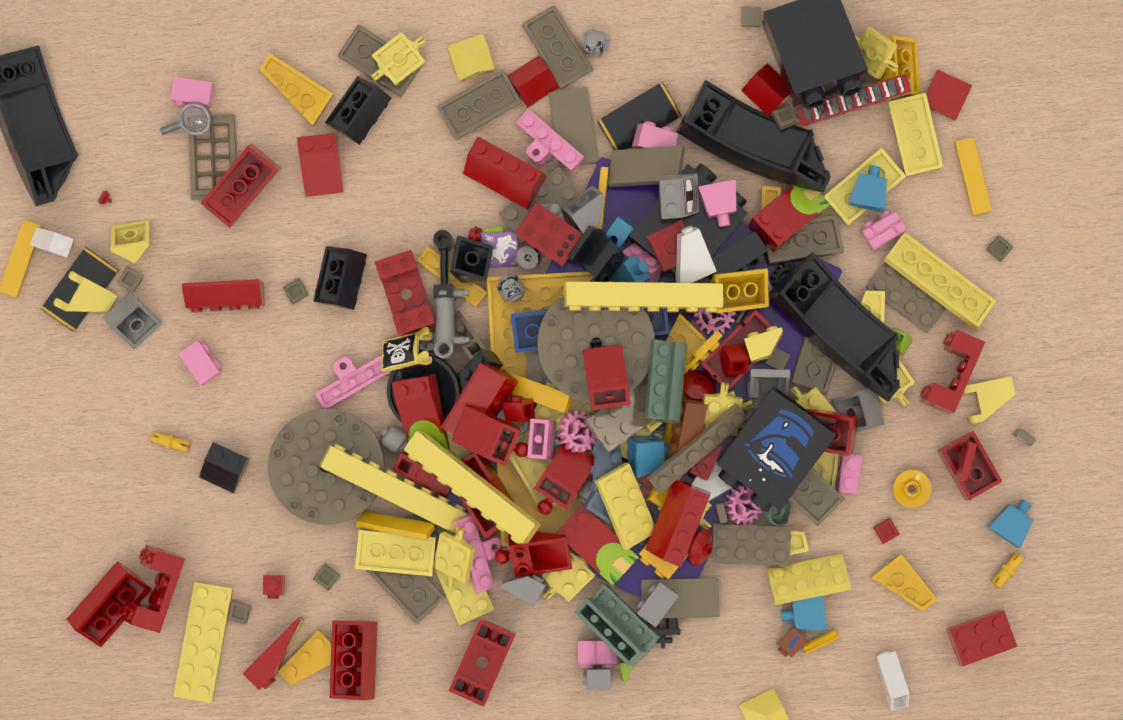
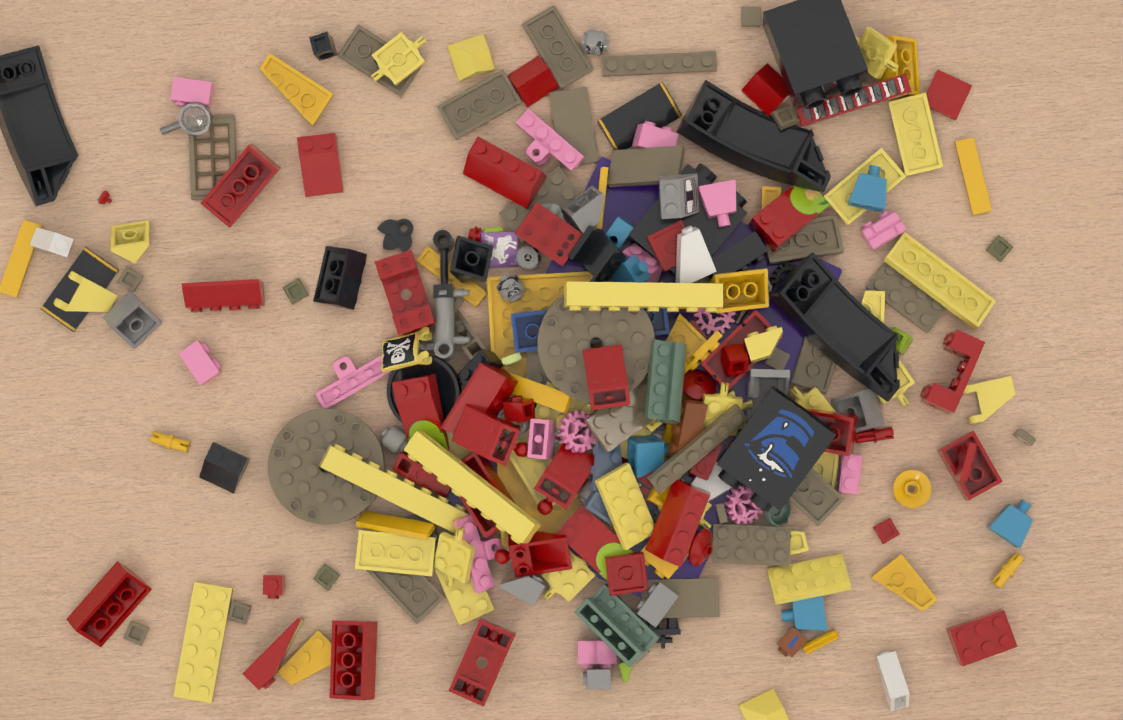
(136, 633): none -> dark tan tile
(153, 616): red plate -> none
(323, 46): none -> black brick
(358, 110): black slope -> none
(394, 236): none -> black plate
(512, 359): none -> yellowish green tile
(626, 573): none -> red tile
(659, 64): none -> dark tan plate
(874, 435): none -> red axle

